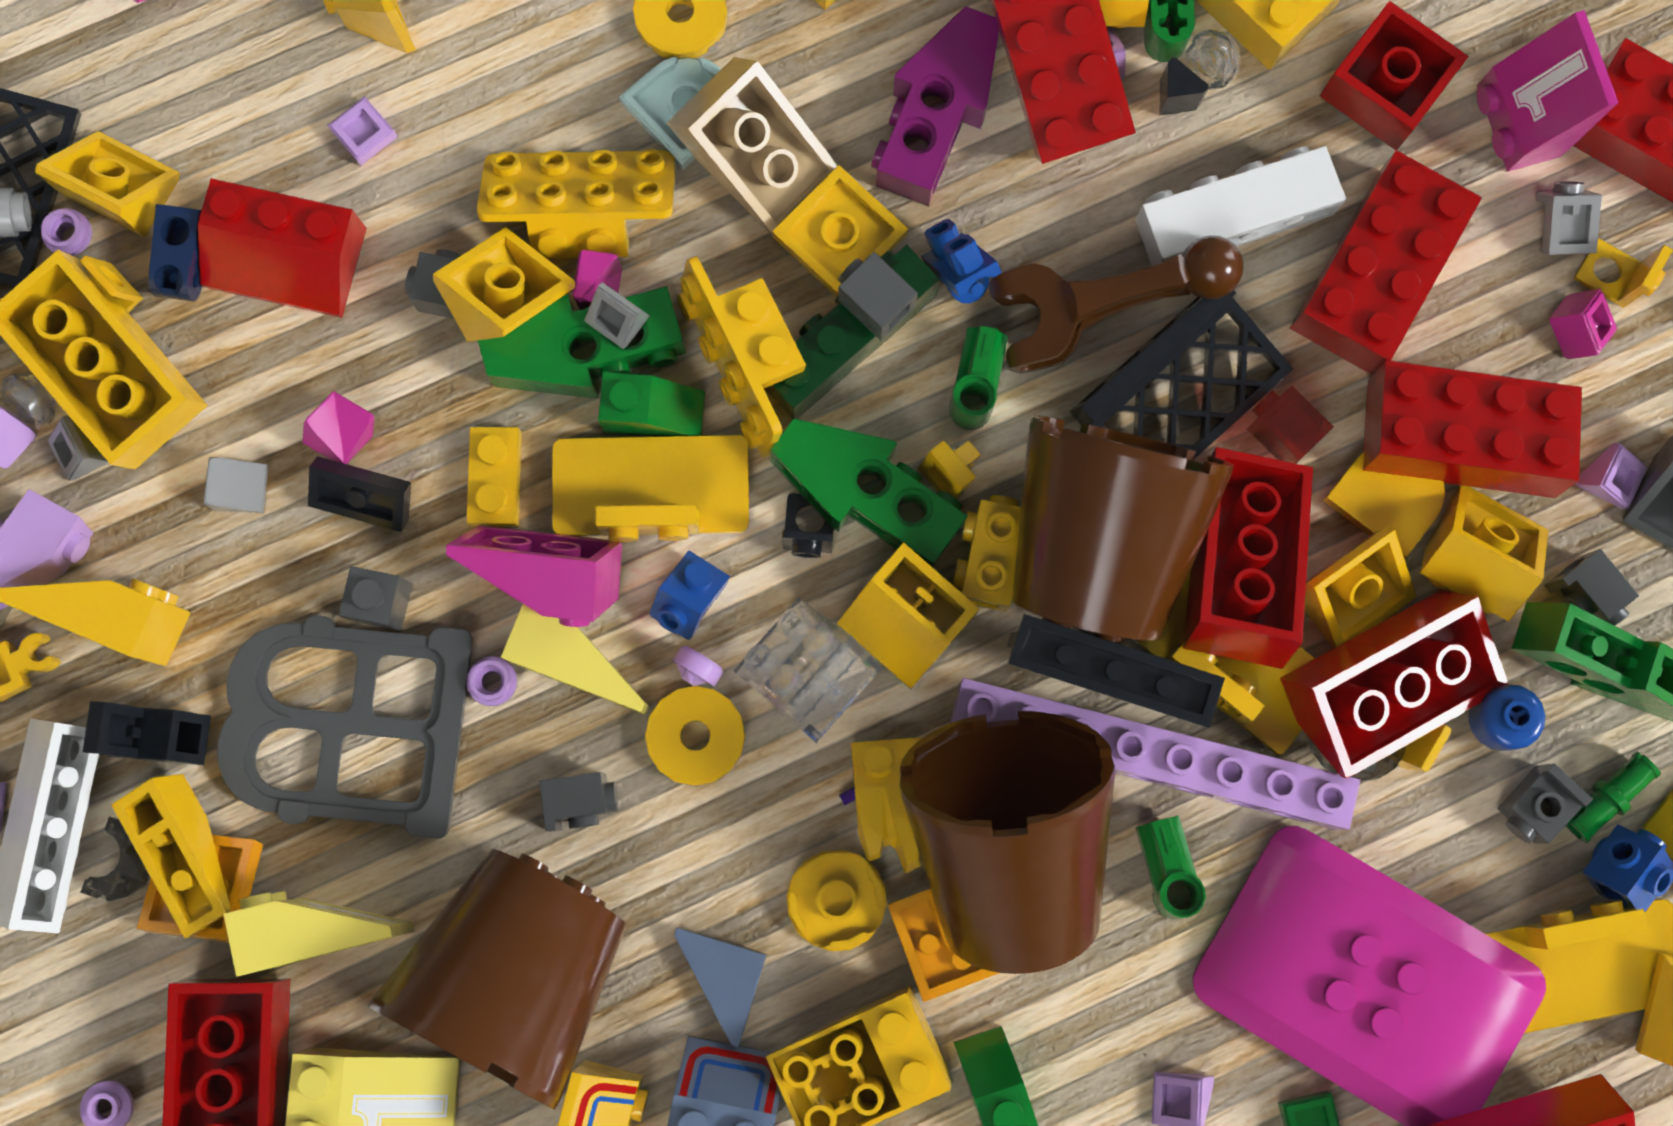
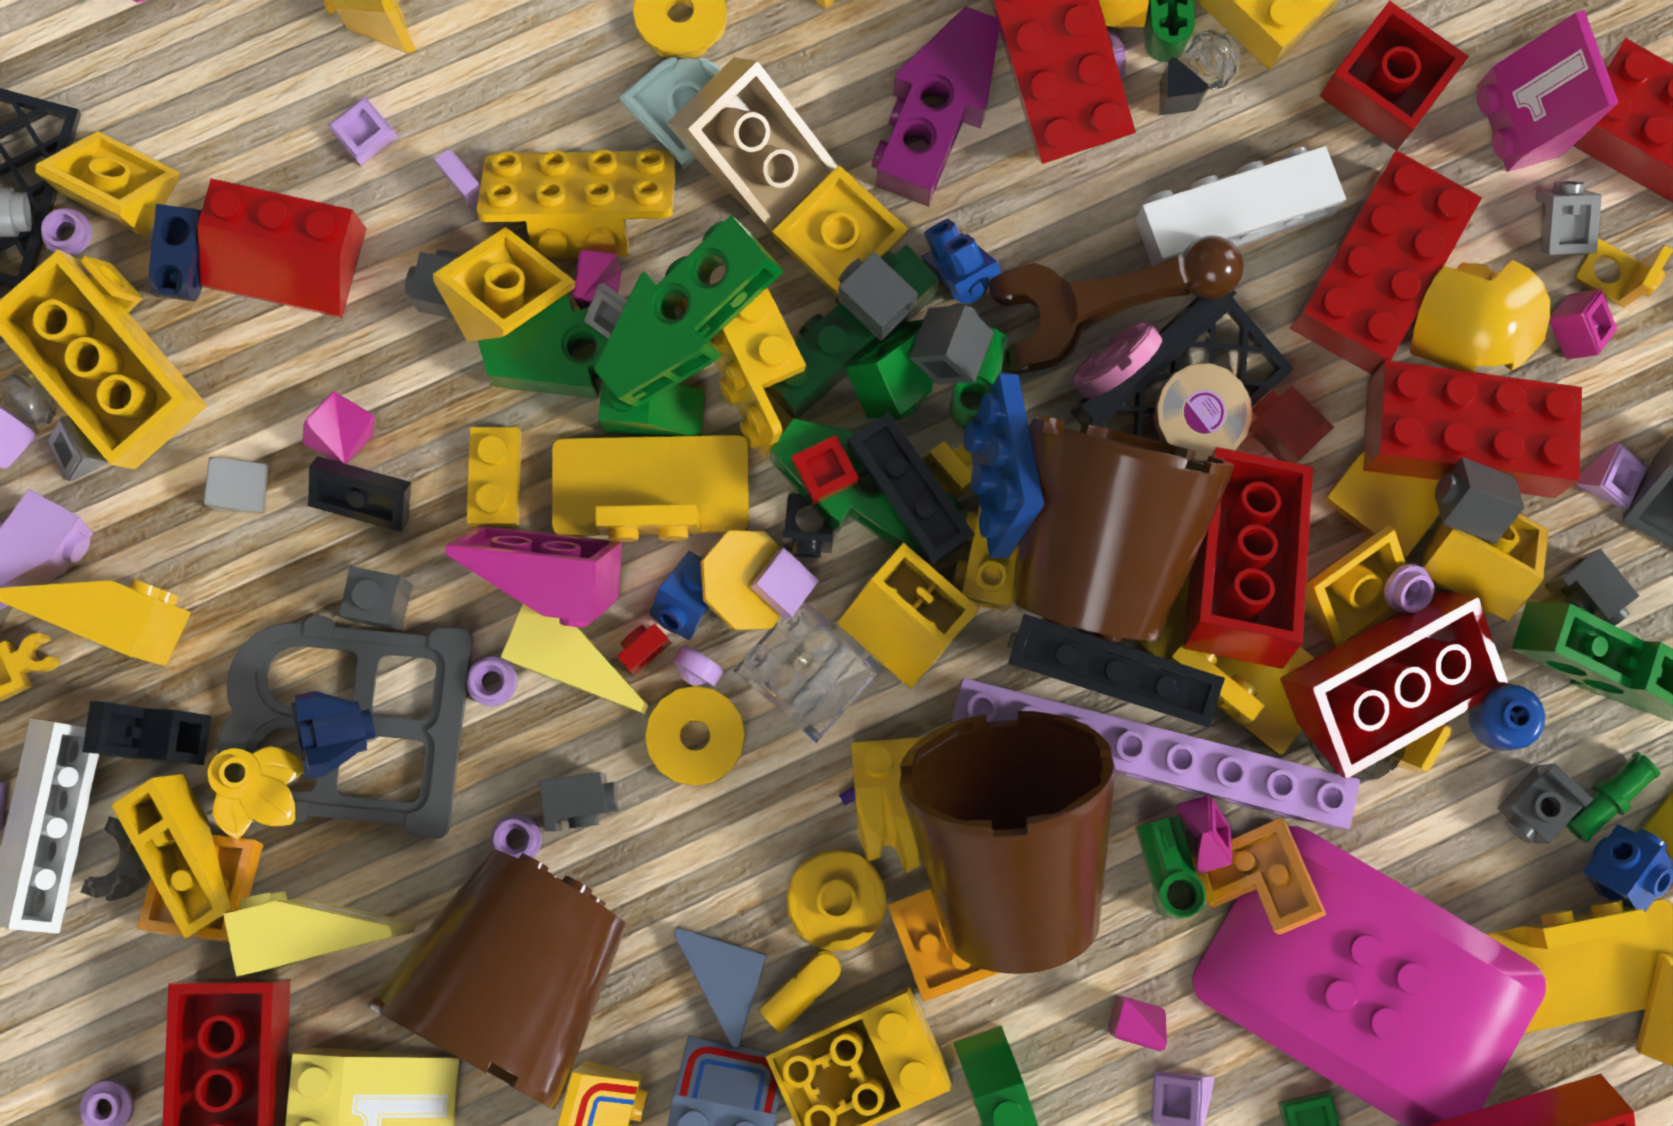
(260, 793): none -> yellow plate
(329, 731): none -> dark blue brick
(459, 177): none -> lavender tile
(512, 822): none -> lavender plate
(642, 647): none -> red plate
(653, 349): none -> green brick
(730, 571): none -> yellow piece
(784, 583): none -> lavender tile
(800, 990): none -> yellow bar
(824, 469): none -> red tile
(888, 378): none -> green slope
(910, 489): none -> black plate
(951, 344): none -> dark grey brick
(1003, 466): none -> blue plate
(1123, 357): none -> bright pink tile
(1138, 1023): none -> dark pink slope
(1202, 410): none -> tan tile
(1210, 830): none -> dark pink slope
(1273, 866): none -> light orange plate
(1409, 589): none -> lavender plate
(1478, 500): none -> dark grey brick
(1482, 317): none -> yellow brick

